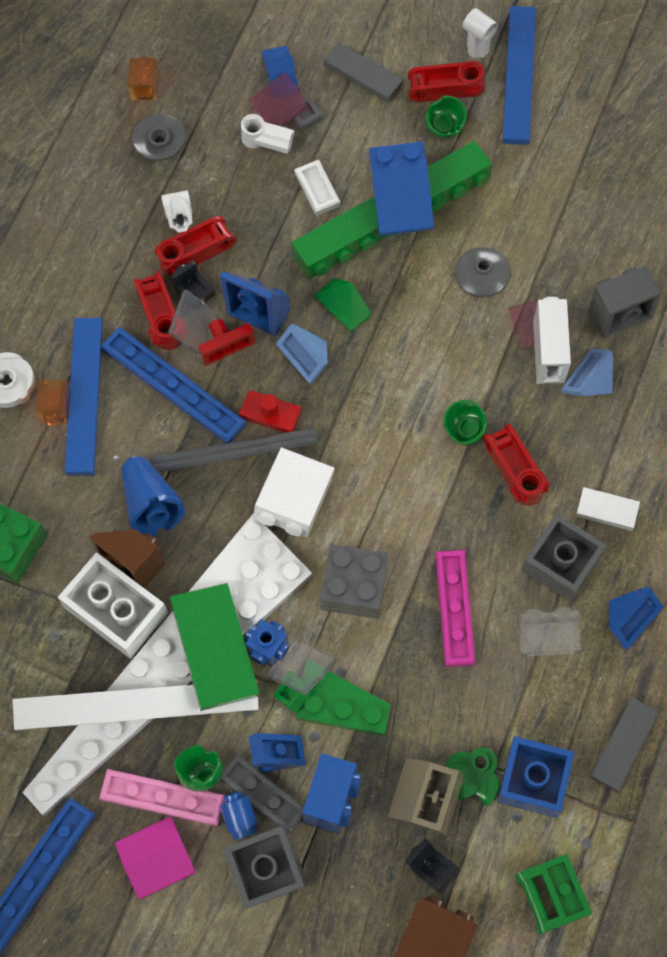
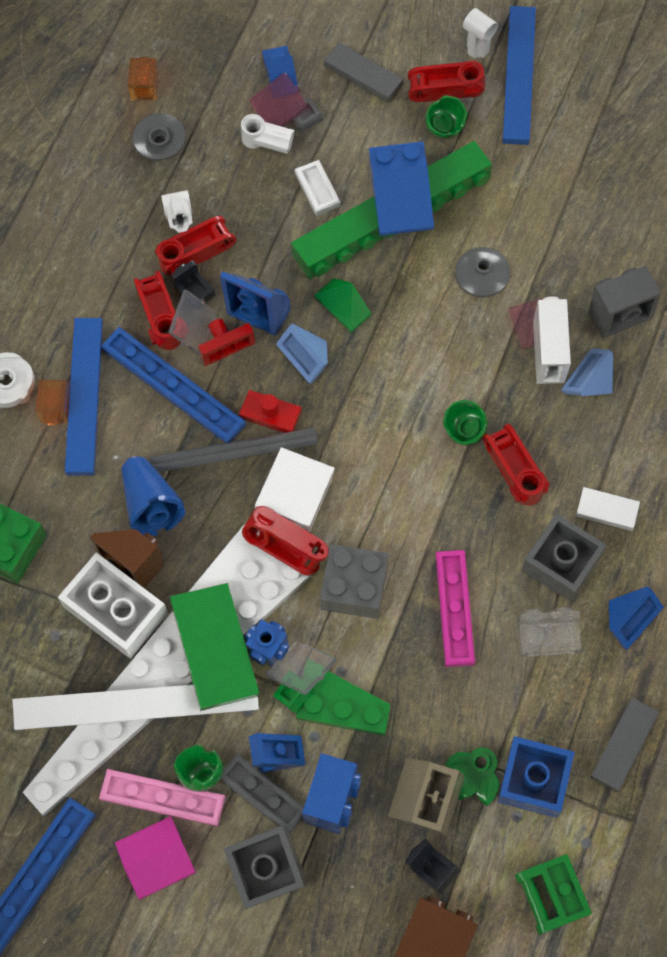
(238, 815): blue brick -> none
(284, 540): none -> red piece

